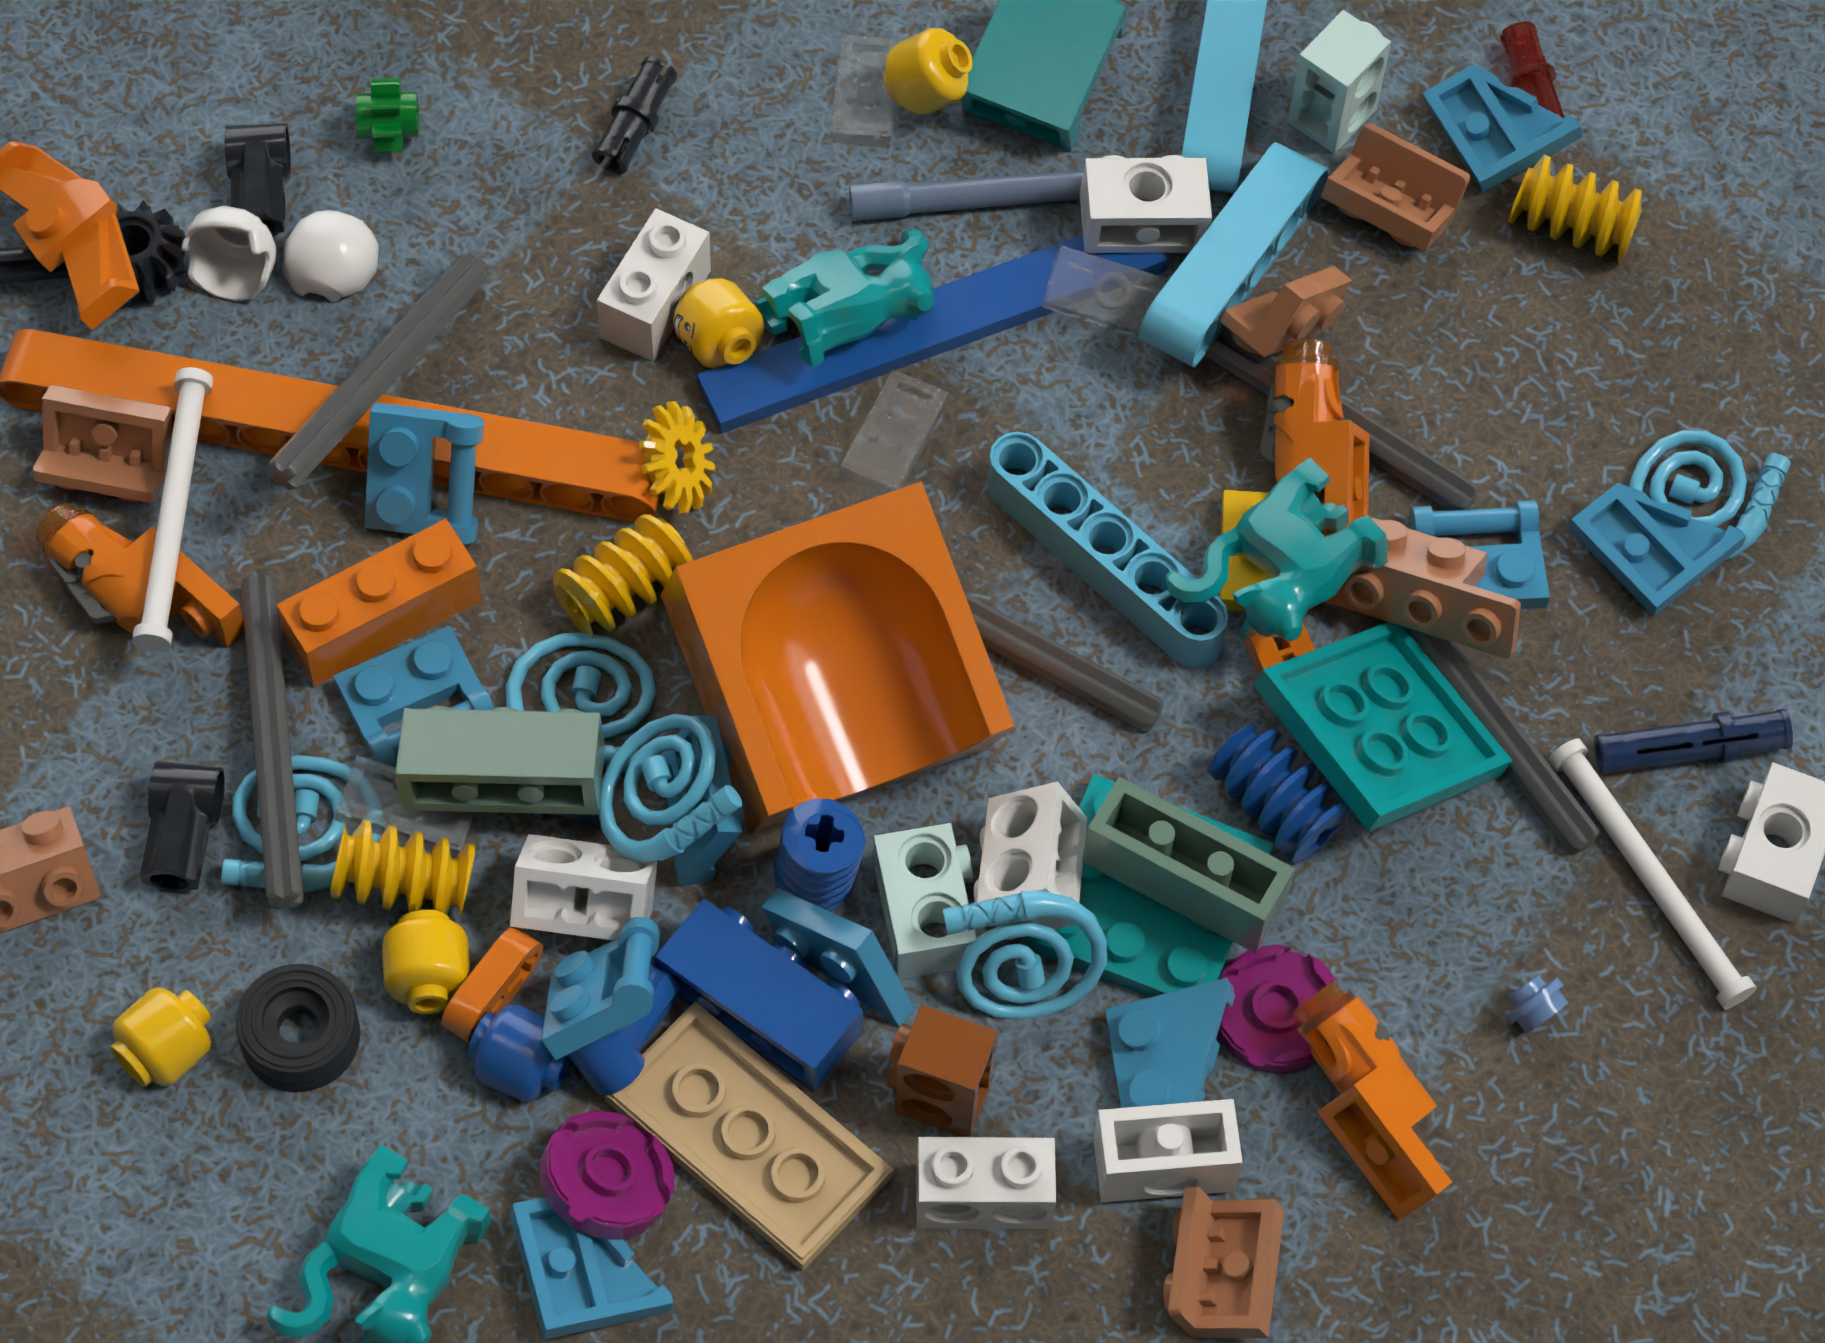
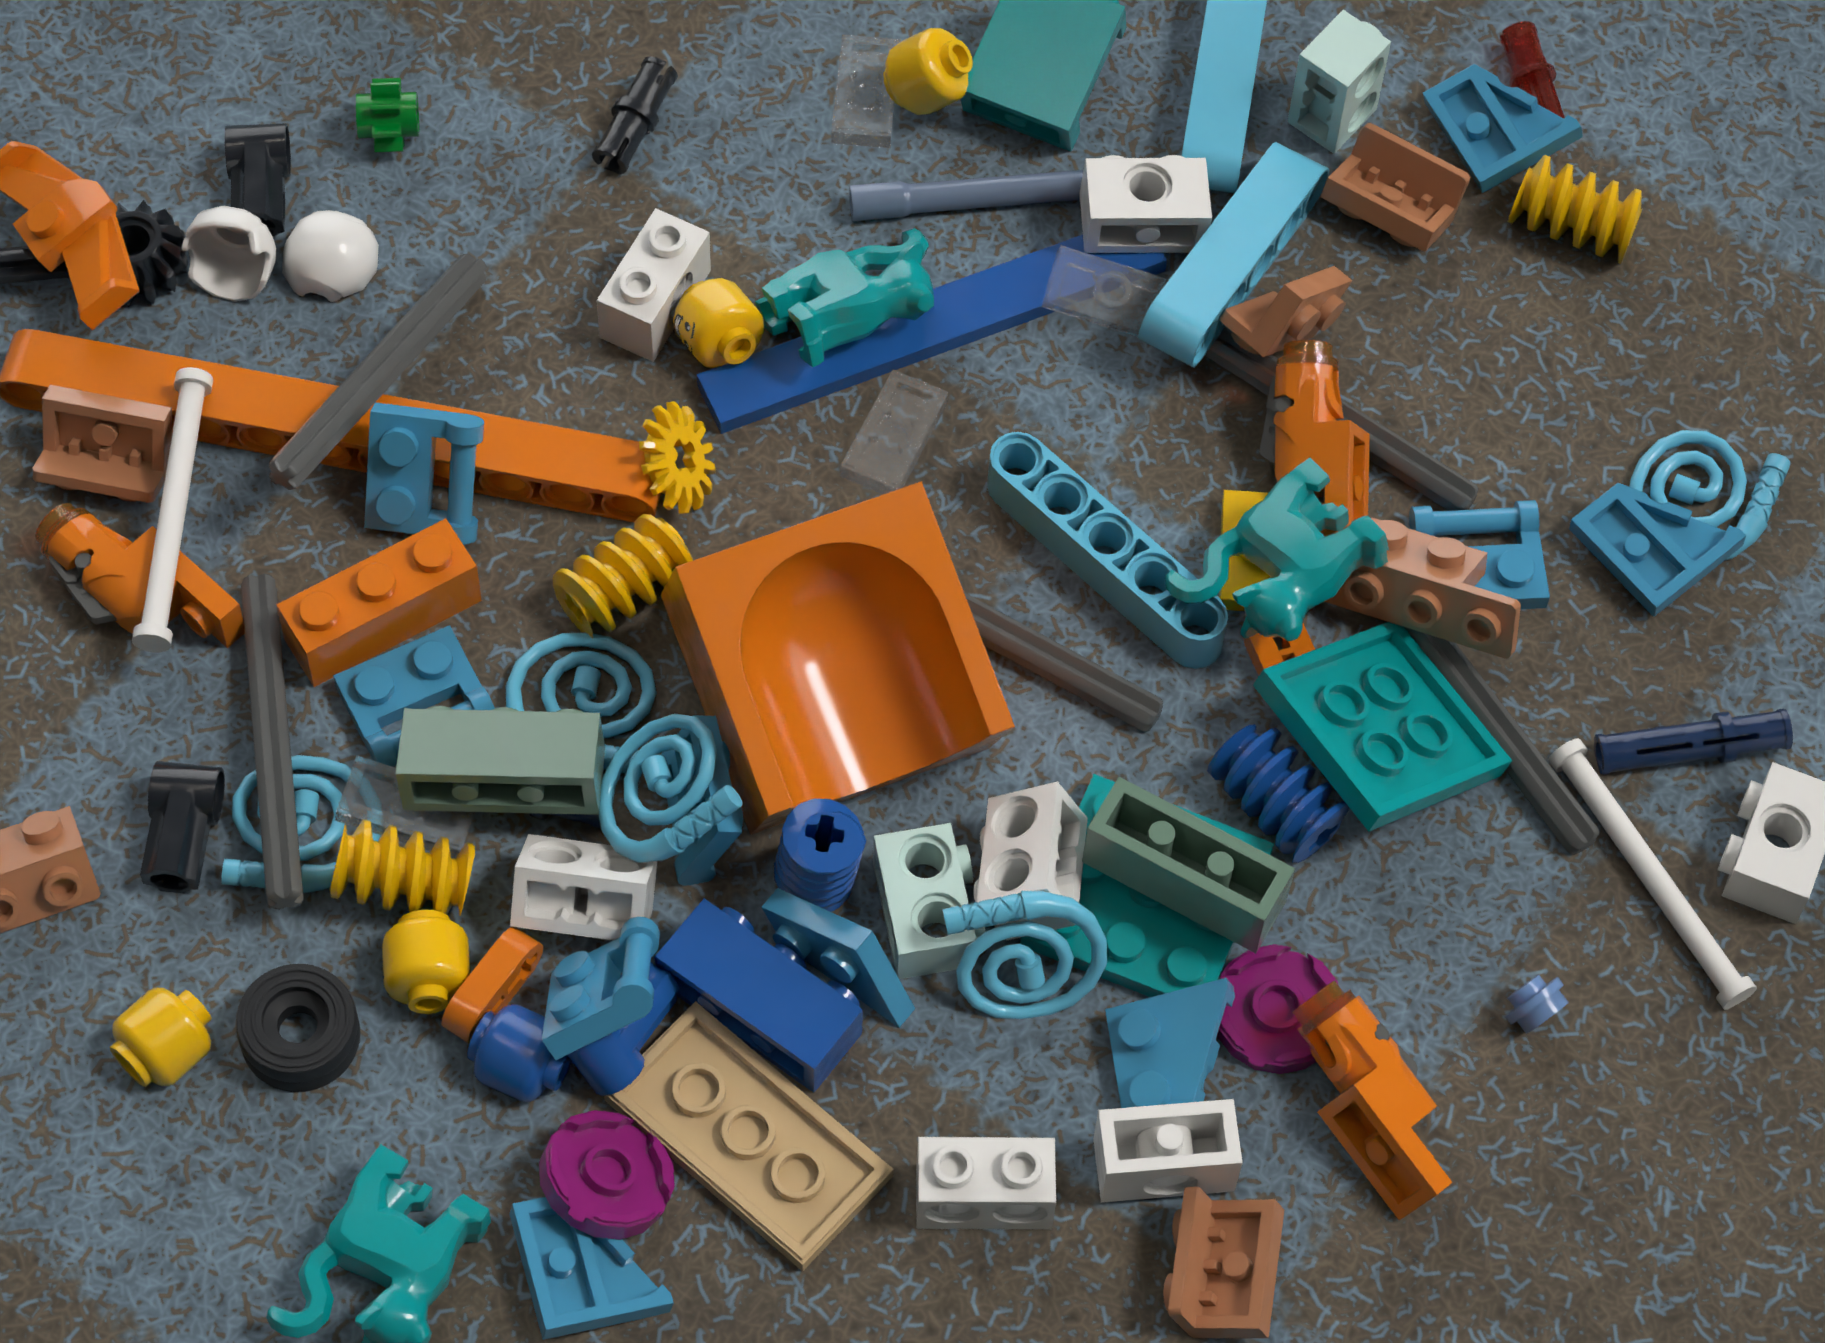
(942, 1070): dark orange brick -> none

